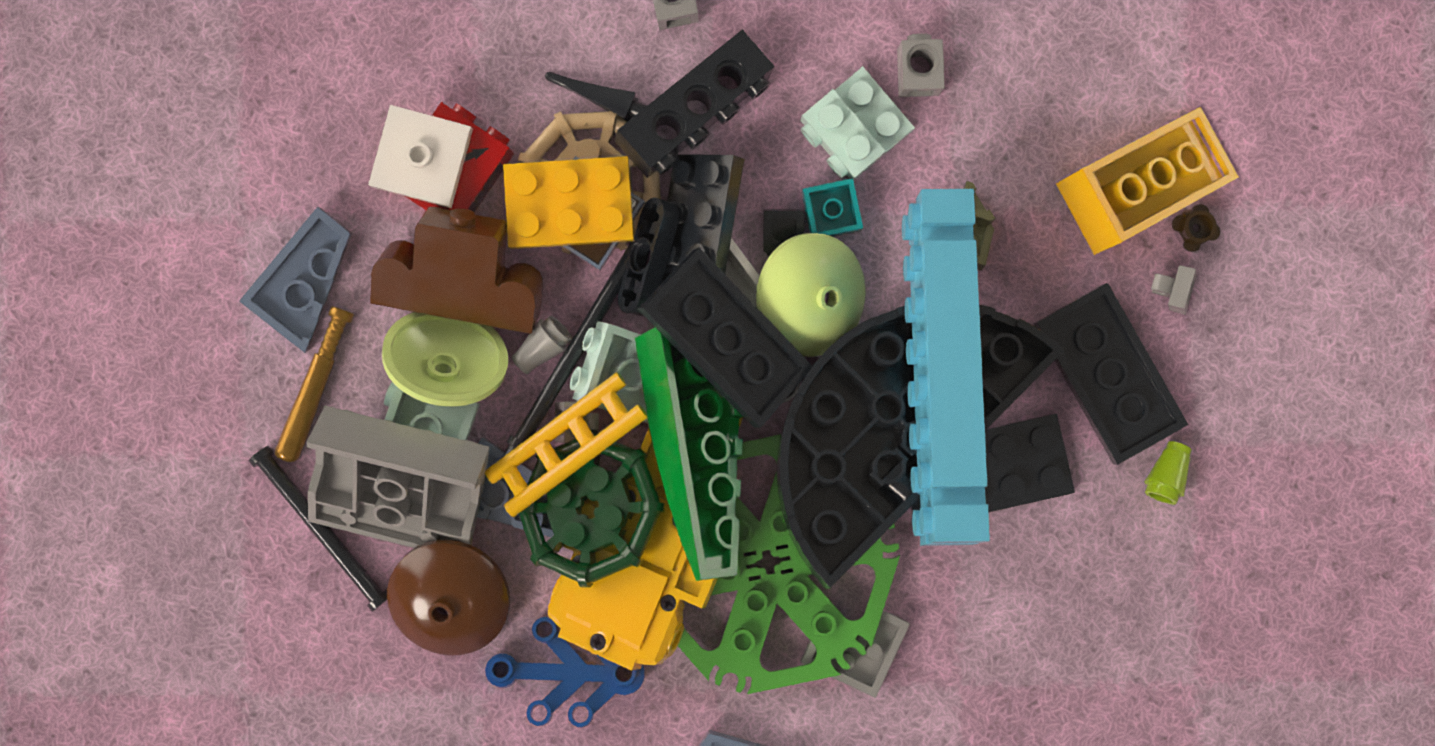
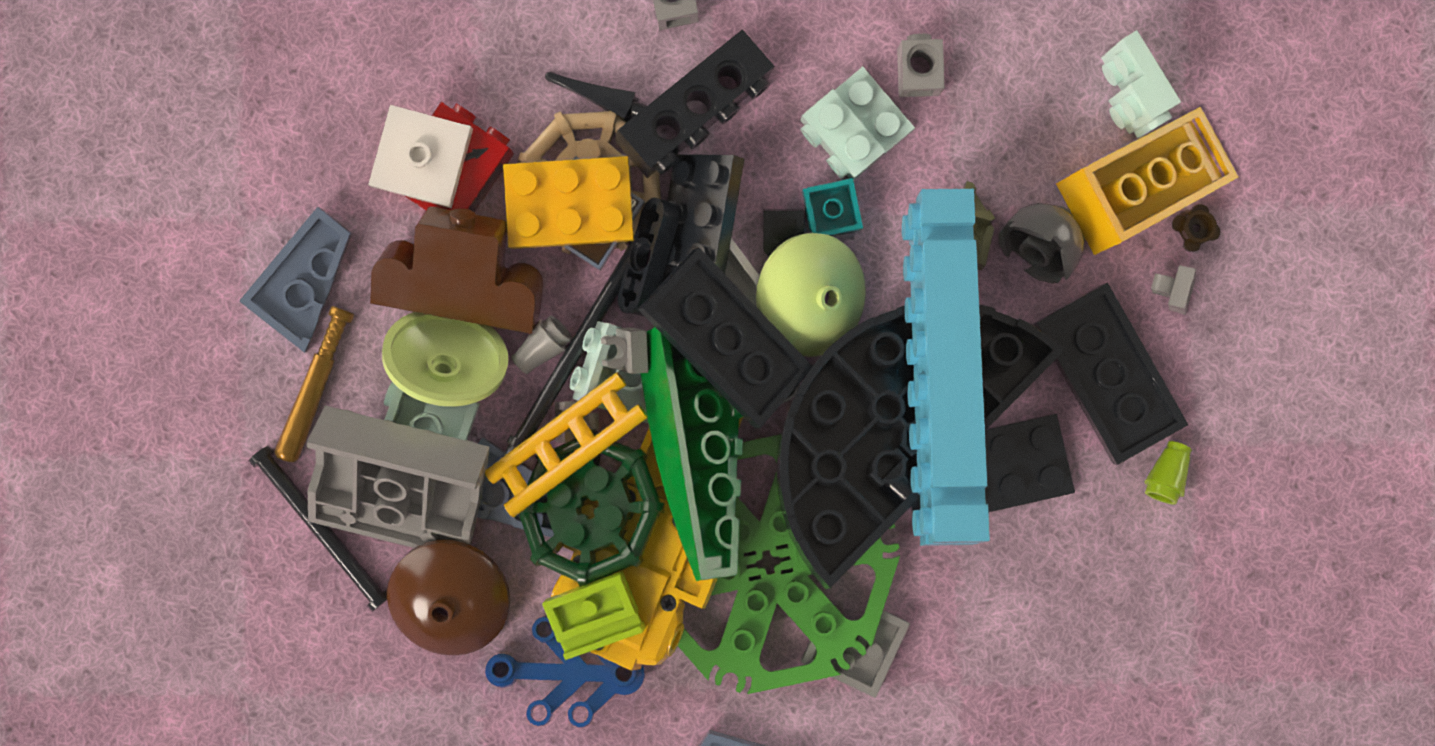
(594, 615): none -> lime plate
(631, 350): none -> light grey tile
(1046, 239): none -> dark grey cylinder
(1143, 87): none -> light aqua plate

